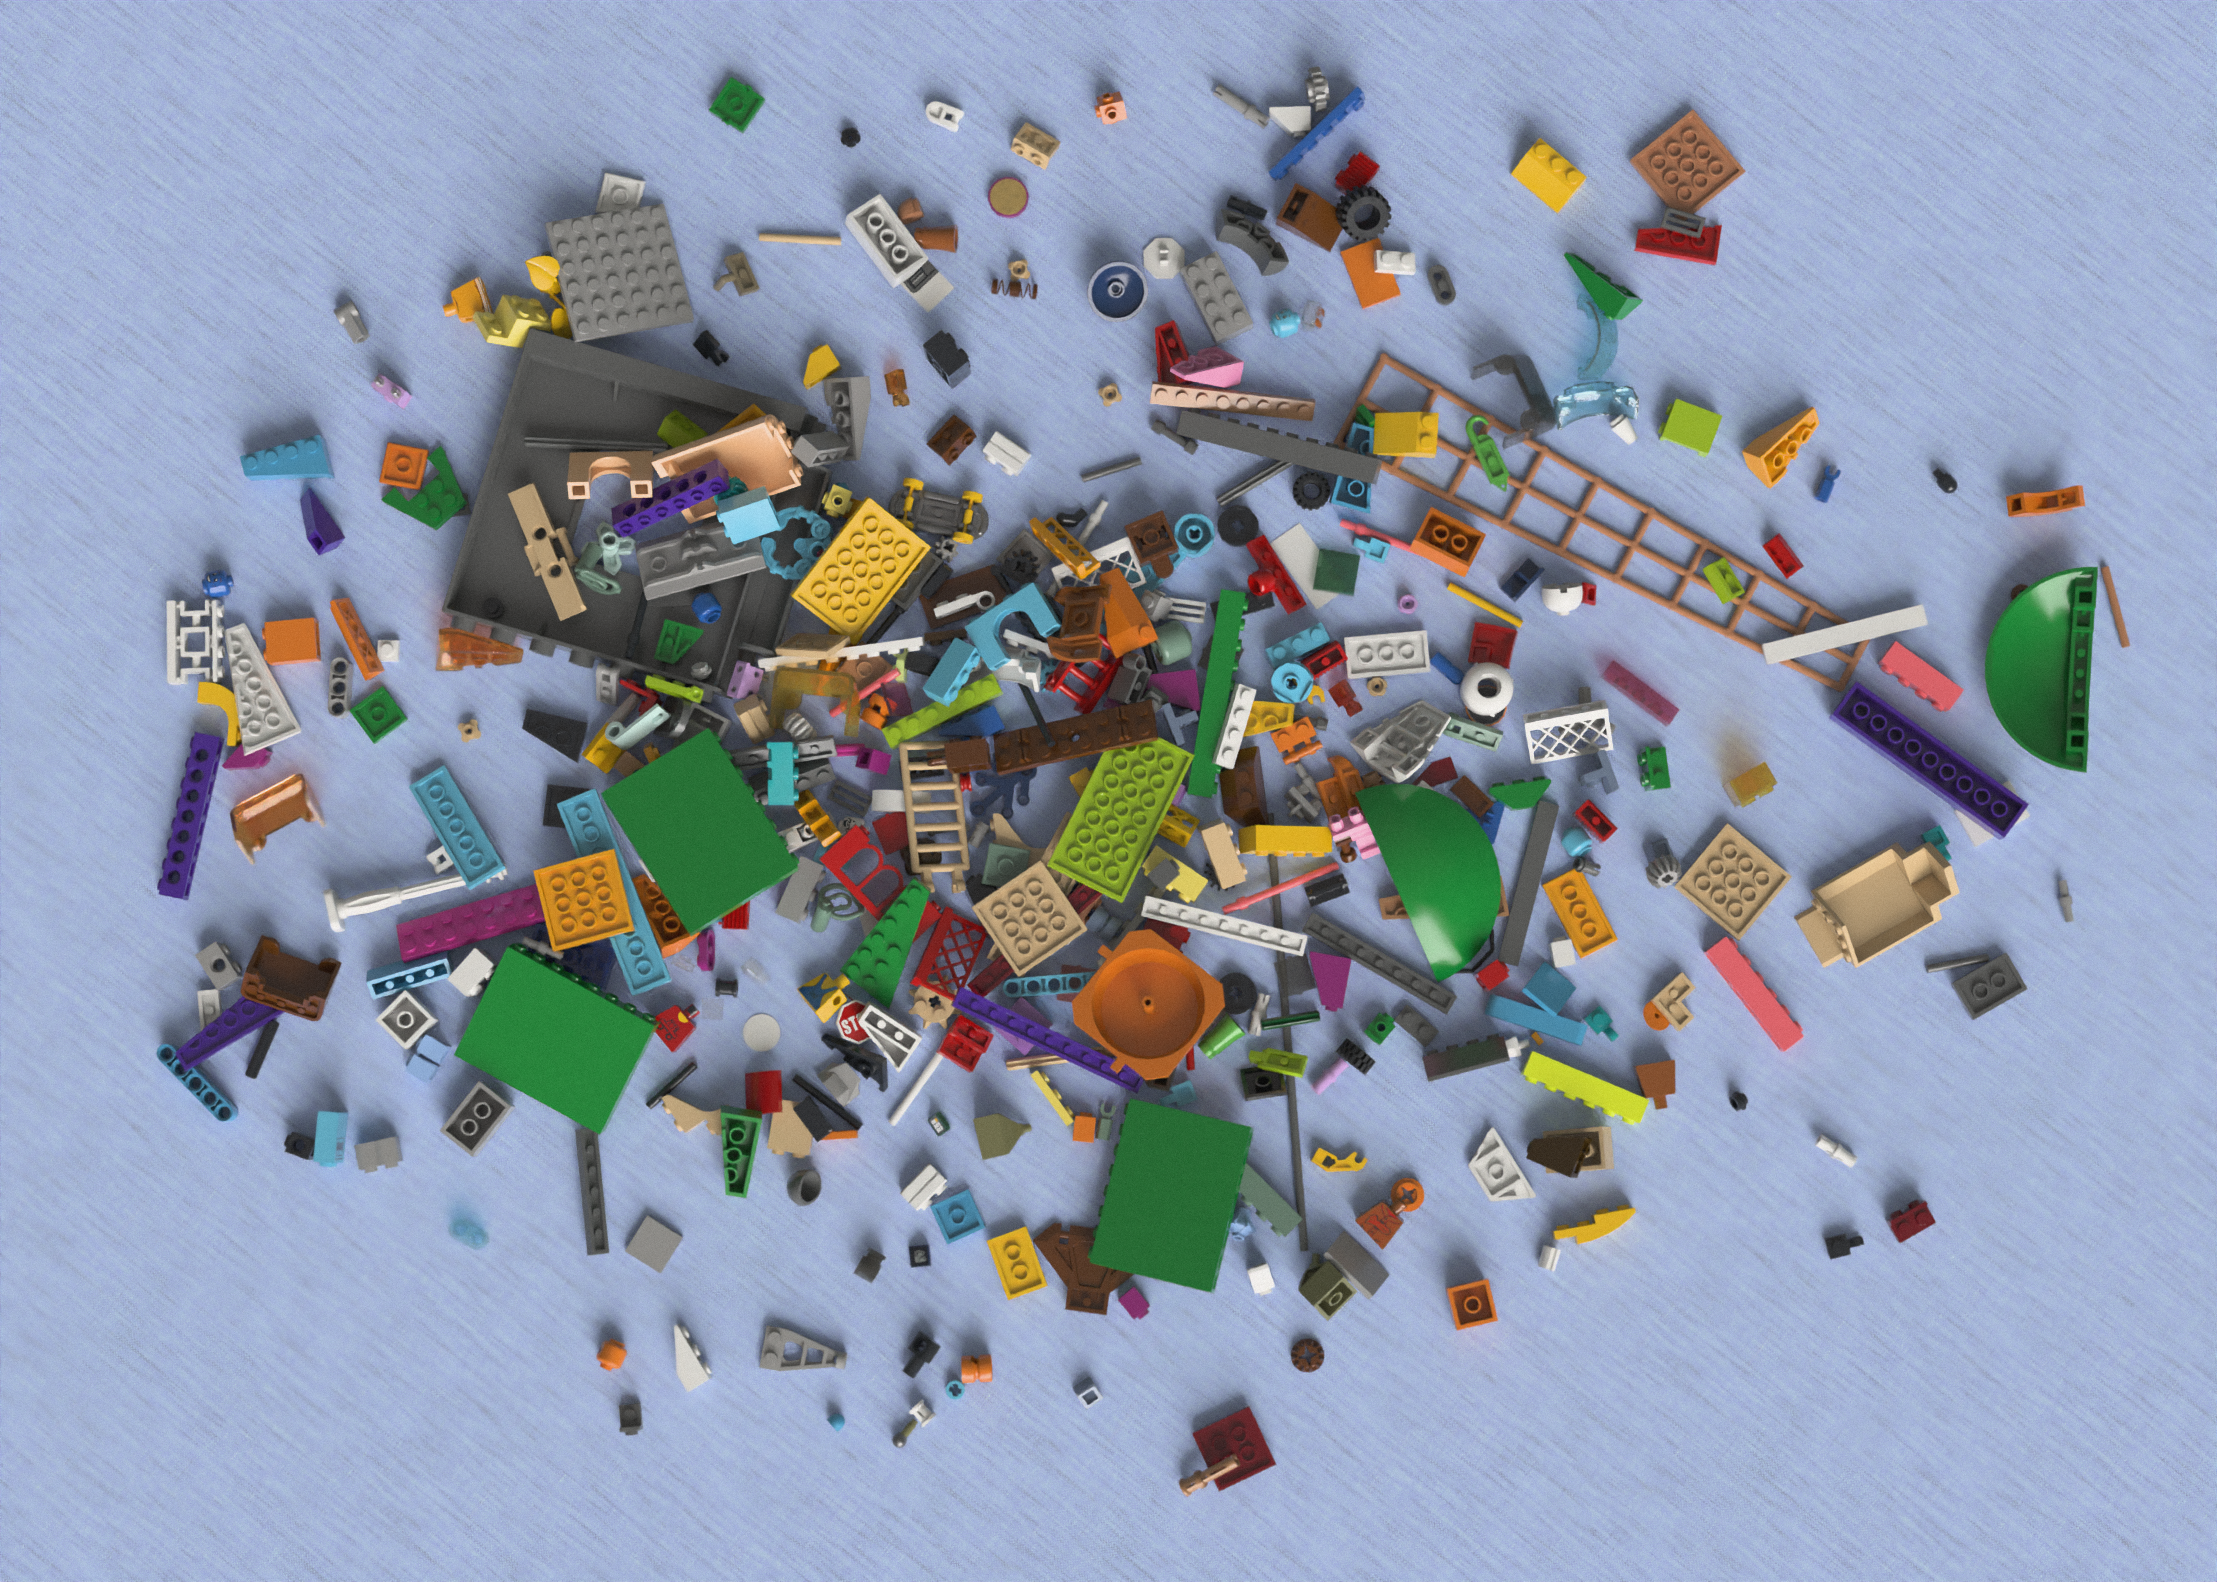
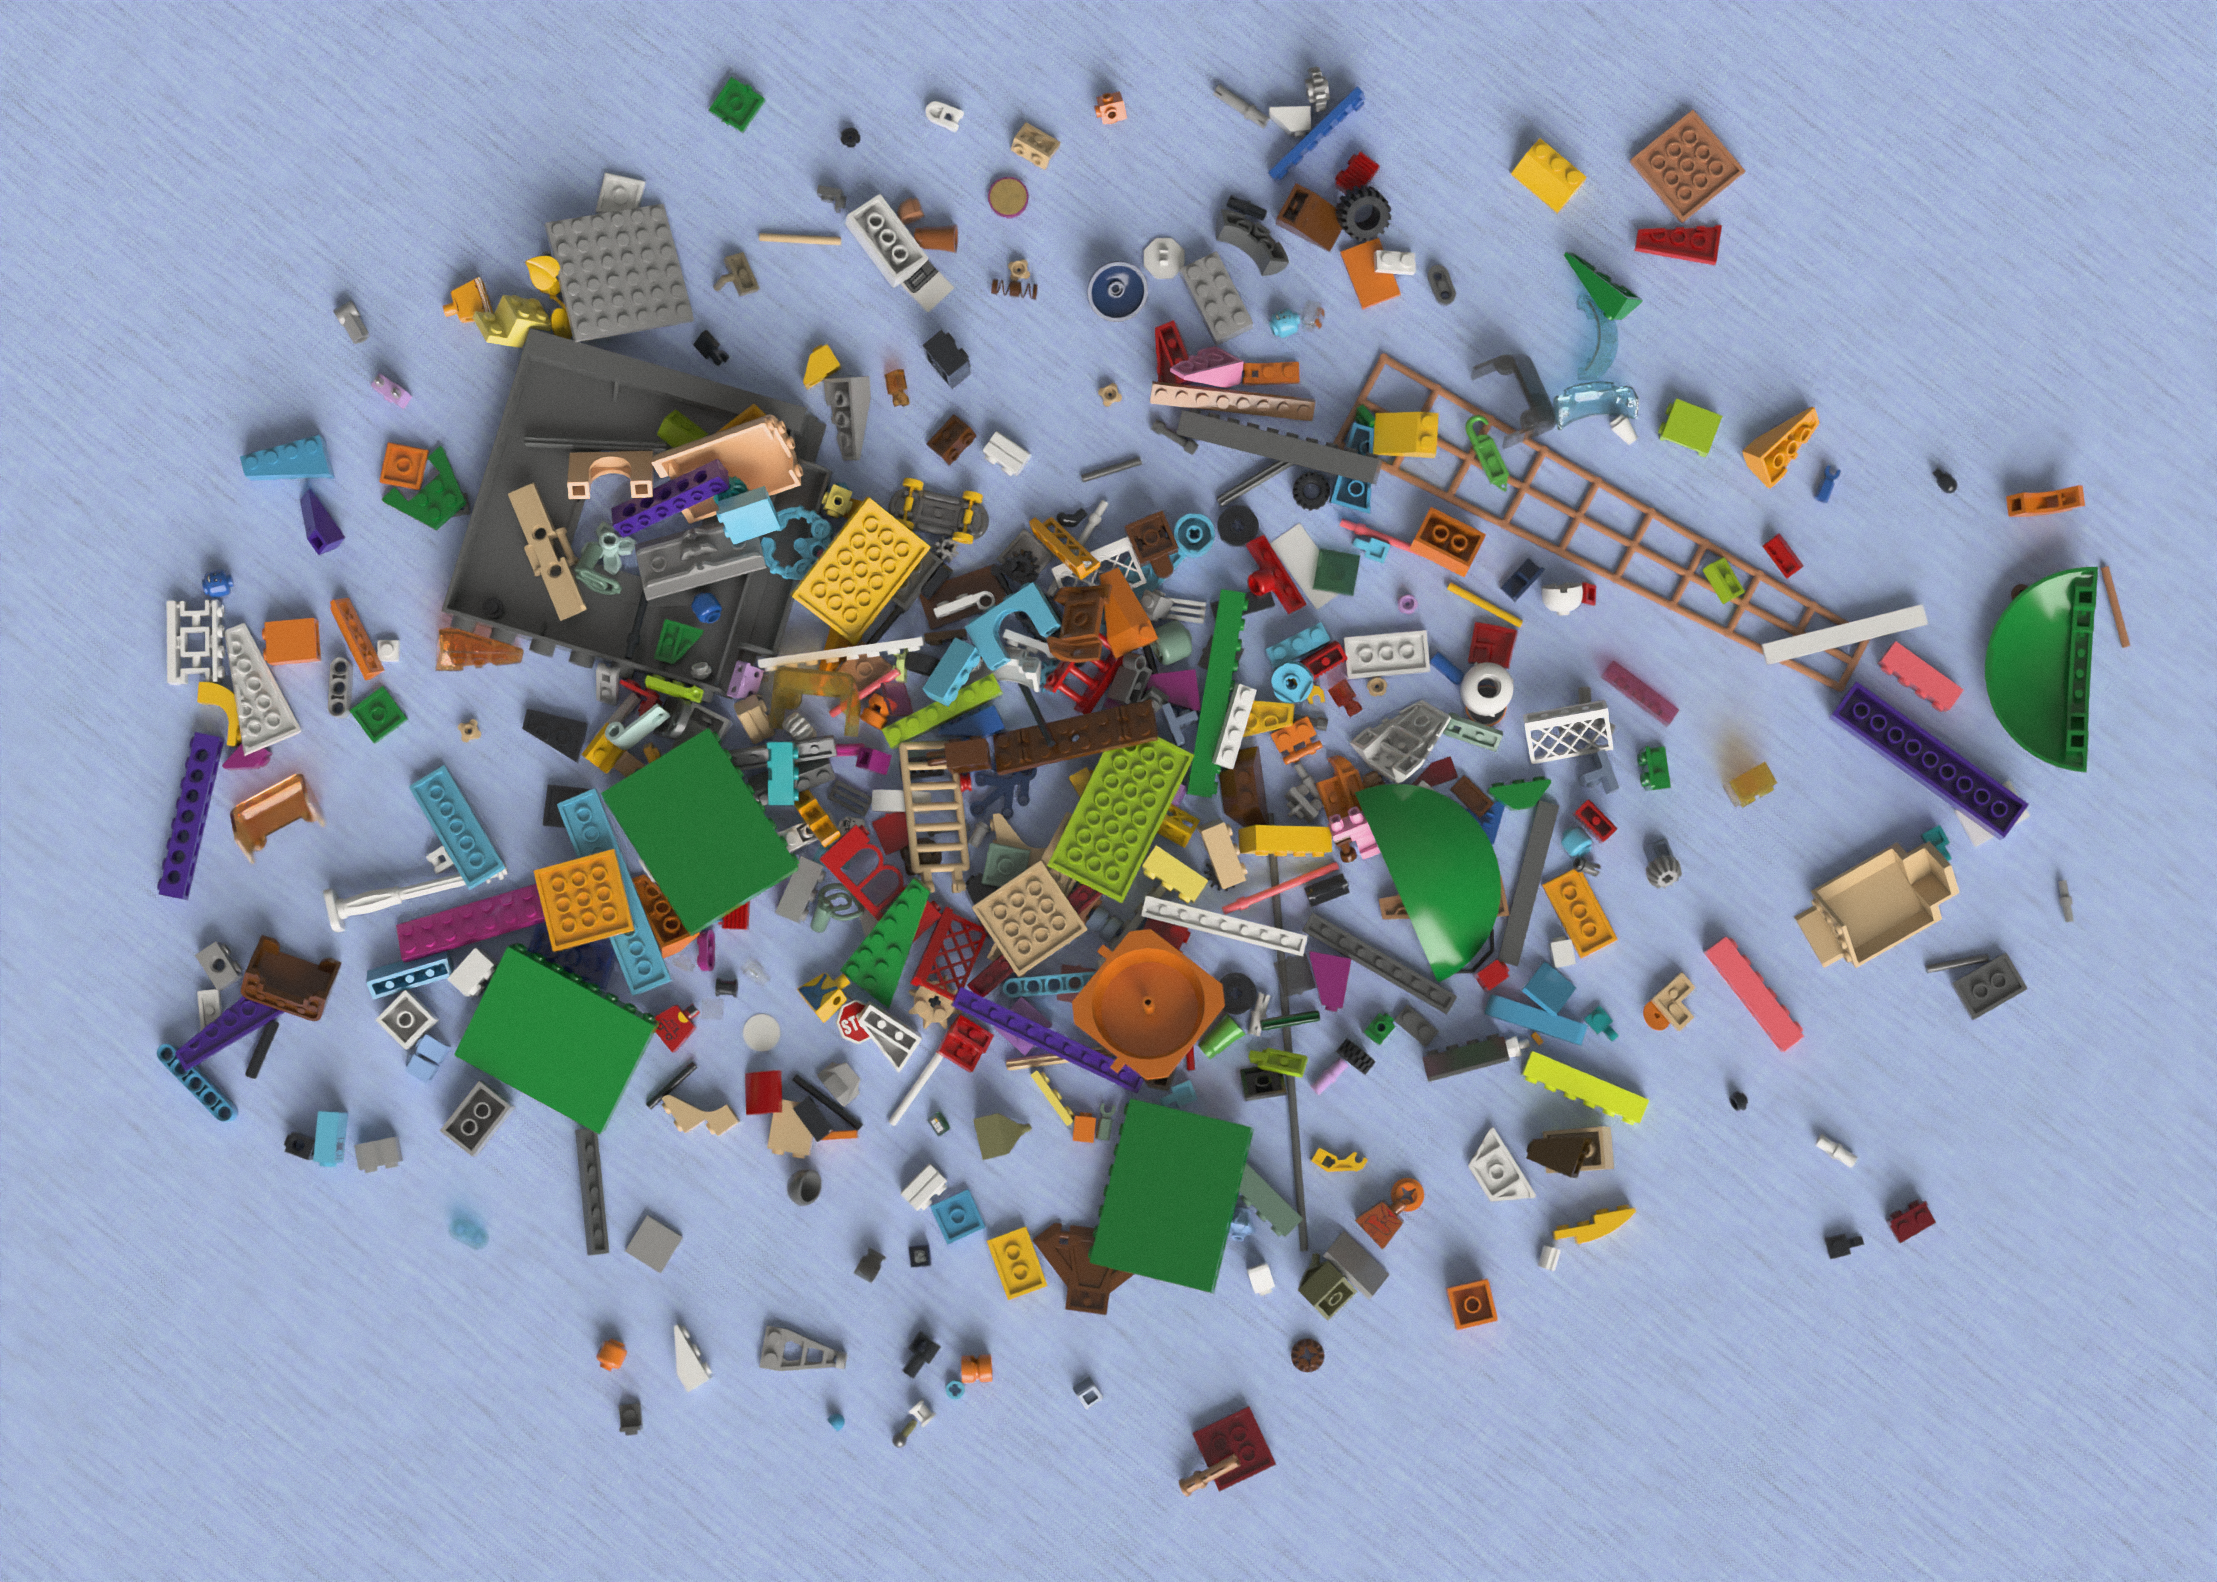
(542, 948): light grey bar -> none
(739, 1142): green wedge -> none
(813, 645): tan tile -> none
(819, 448): light grey brick -> none
(831, 194): none -> dark grey bracket
(860, 1059): black wing -> none
(1134, 1303): magenta brick -> none
(1164, 873): dark grey brick -> none
(1271, 373): none -> orange plate
(1656, 1081): dark orange torso -> none
(1680, 230): dark grey tile -> none
(1732, 881): tan plate -> none

